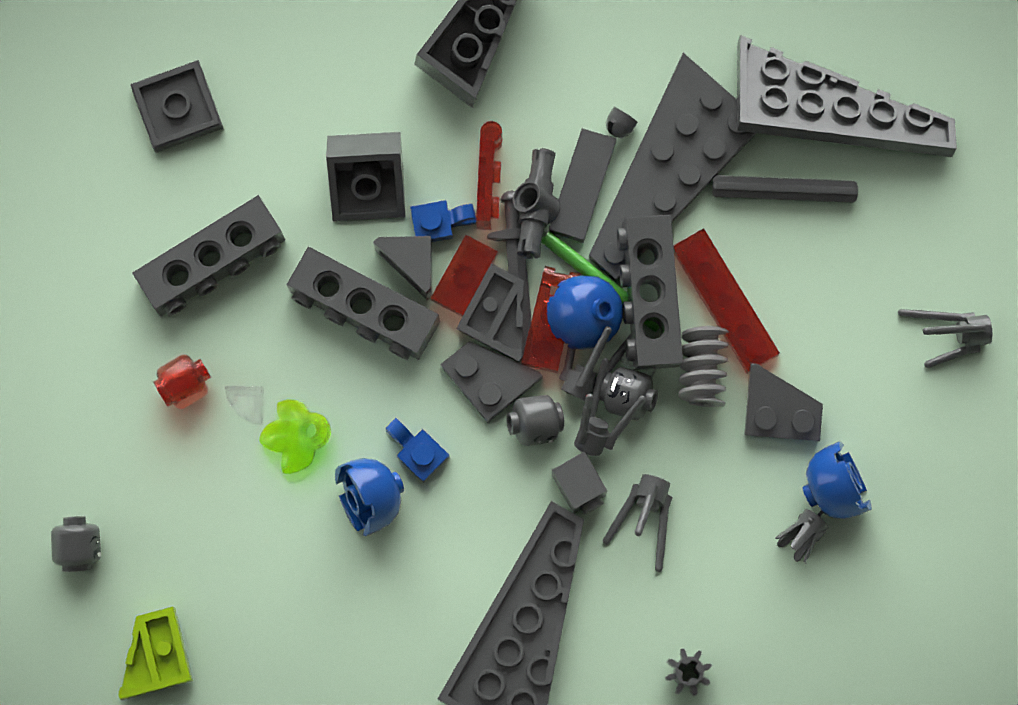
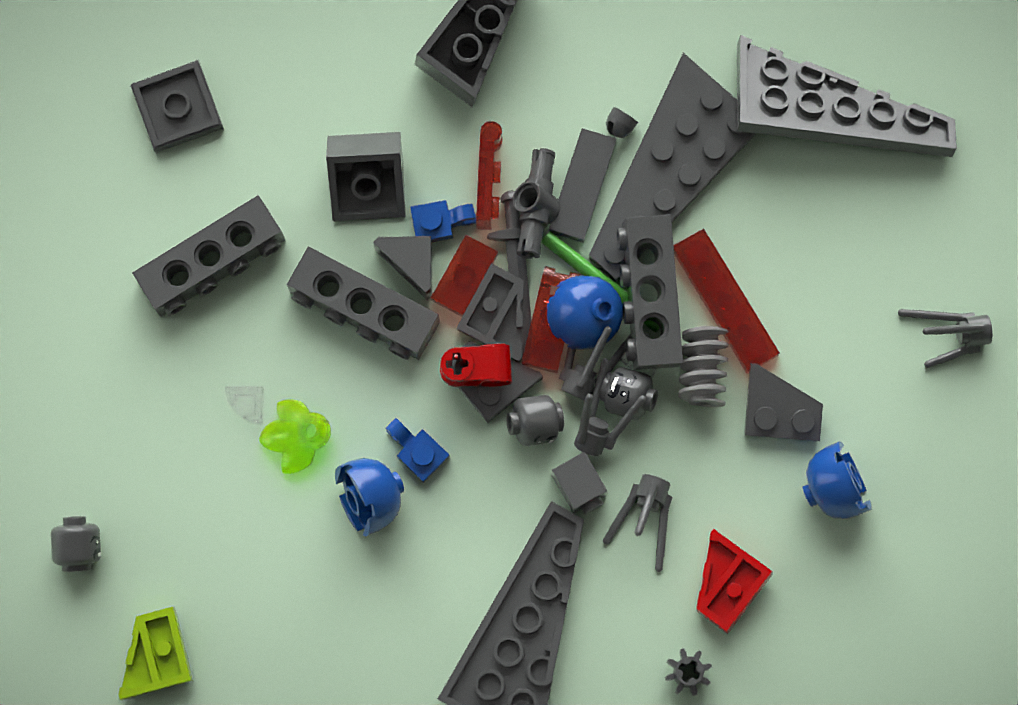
(182, 381): clear red head -> none
(483, 366): none -> red piece
(729, 582): none -> red wing
(785, 188): dark grey axle -> none
(806, 532): dark grey piece -> none

